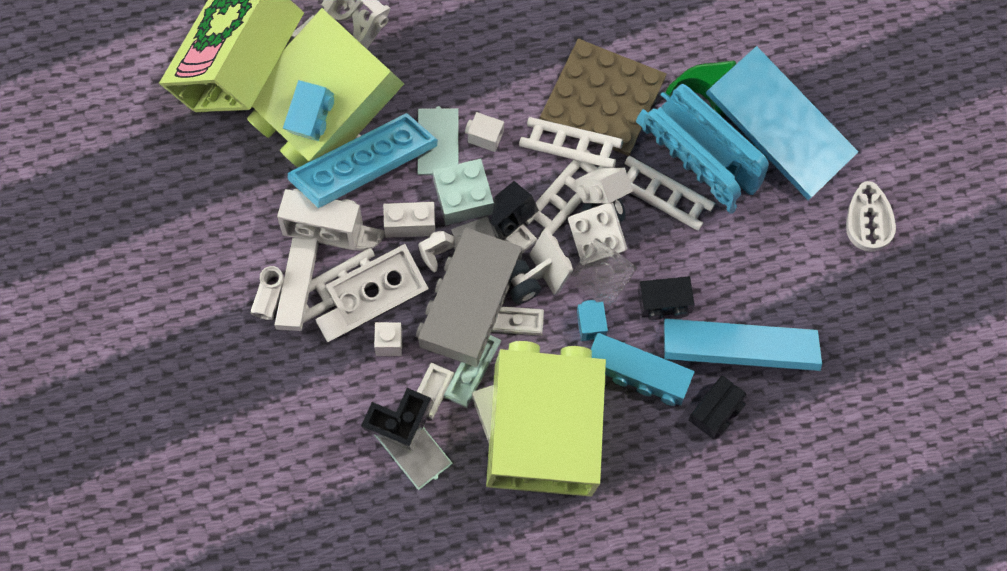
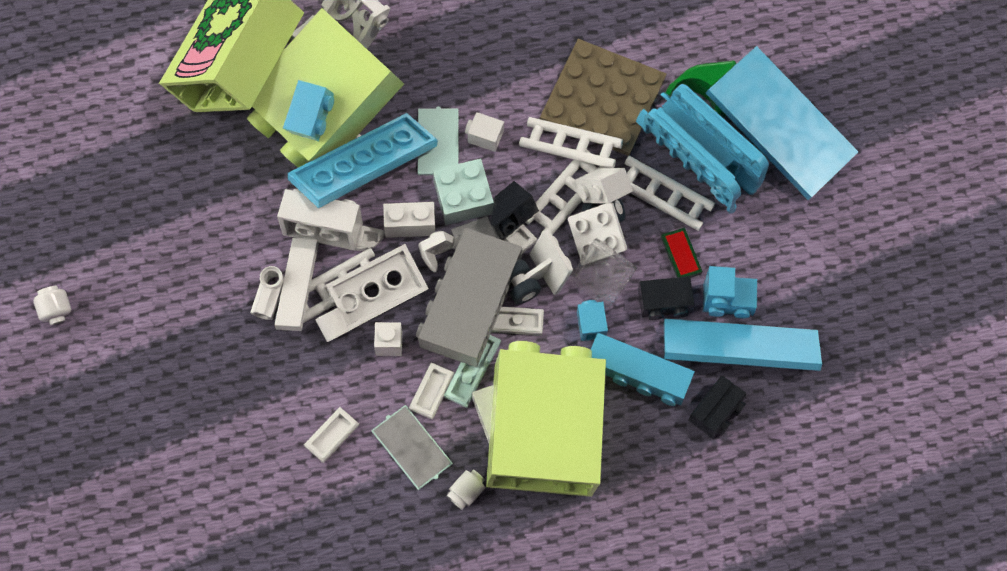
(52, 305): none -> white head
(331, 434): none -> white tile
(403, 425): black brick -> none
(466, 489): none -> white brick
(681, 253): none -> red tile
(728, 294): none -> medium azure brick
(884, 219): white piece -> none

